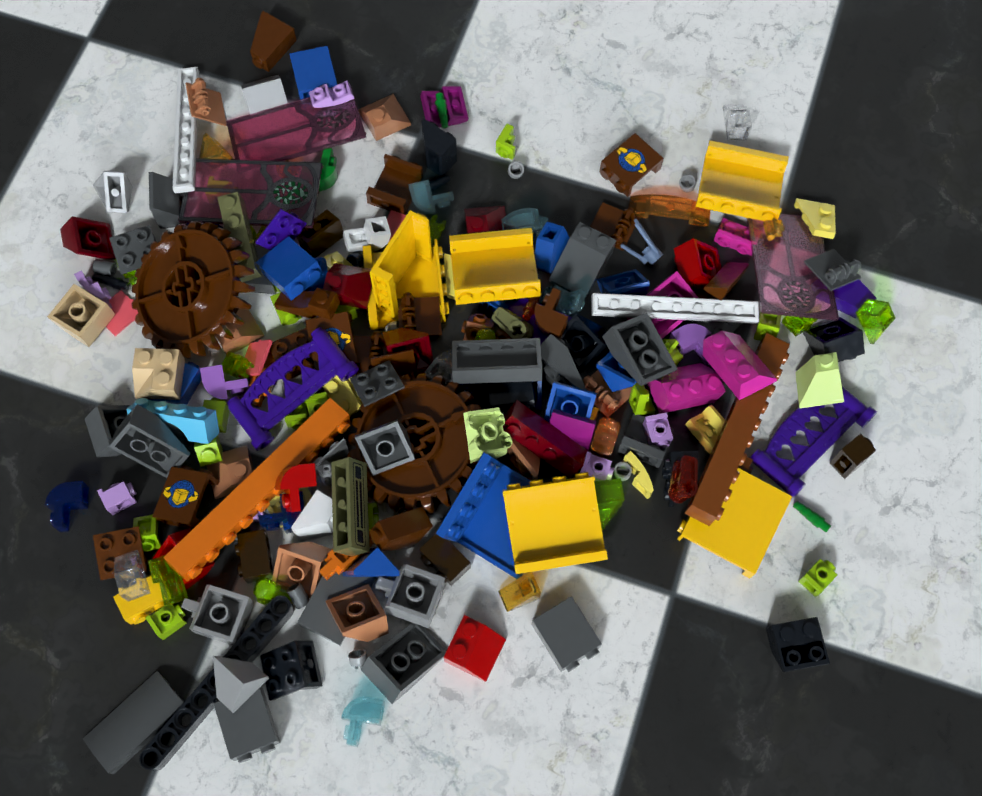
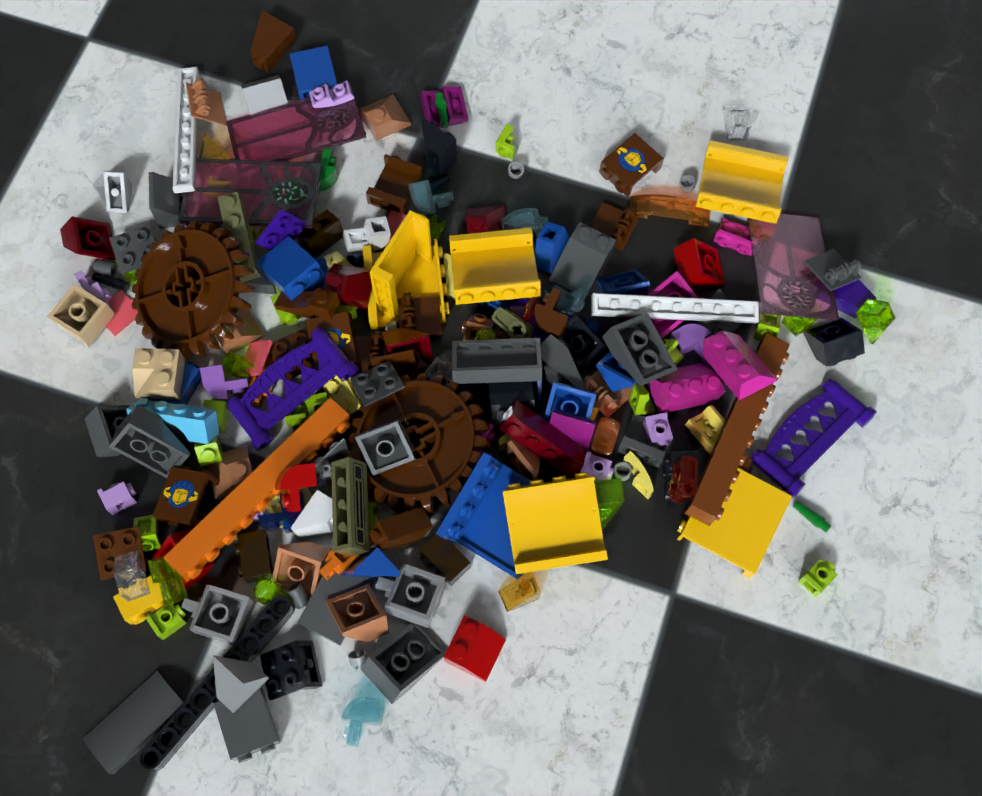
(65, 498): clear blue brick -> none
(486, 433): yellowish green slope -> none
(567, 634): dark grey brick -> none
(651, 253): sand blue plant -> none
(726, 279): reddish brown slope -> none
(773, 228): clear yellow plate -> none
(798, 644): black slope -> none
(818, 217): light yellow wing -> none
(819, 381): yellowish green slope -> none
(853, 455): dark brown brick -> none

